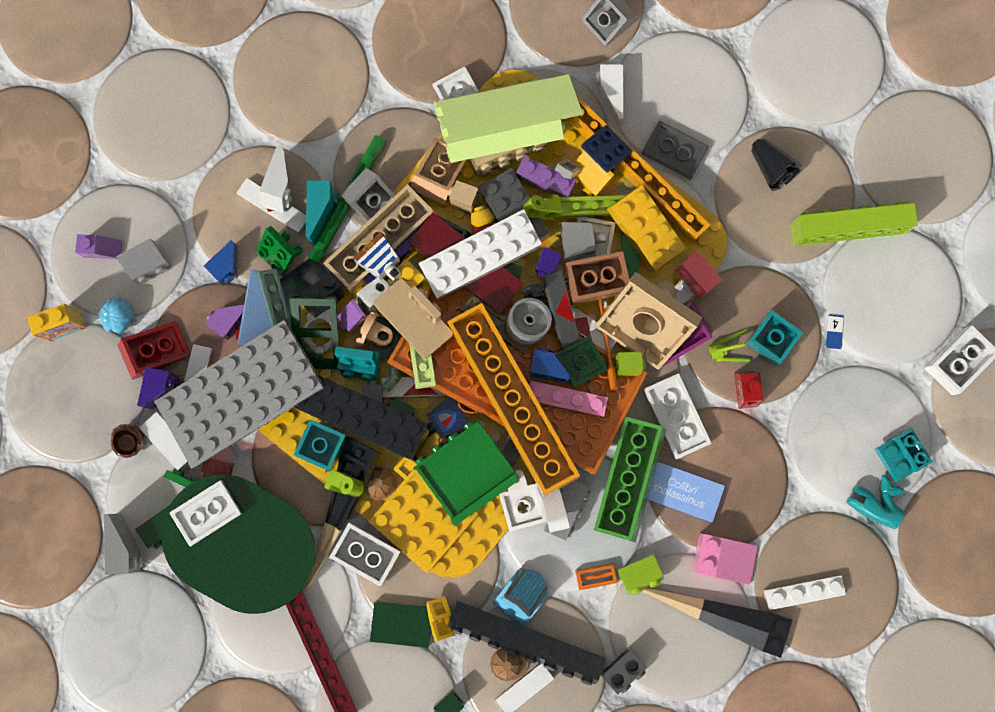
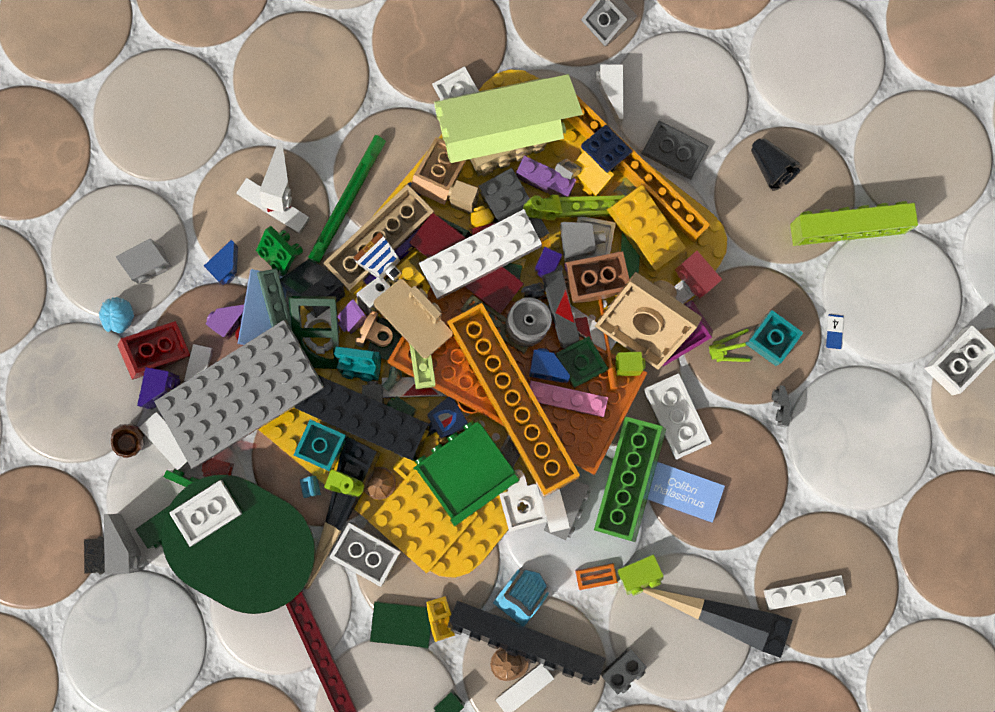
(56, 322): yellow brick -> none
(94, 556): none -> clear smoke piece
(97, 246): medium lavender slope -> none
(310, 487): none -> medium azure slope
(319, 207): teal slope -> none
(367, 194): light grey slope -> none
(724, 558): bright pink slope -> none
(748, 389): red torso -> none
(781, 400): none -> dark grey slope
(890, 515): teal piece -> none
(903, 455): teal brick -> none

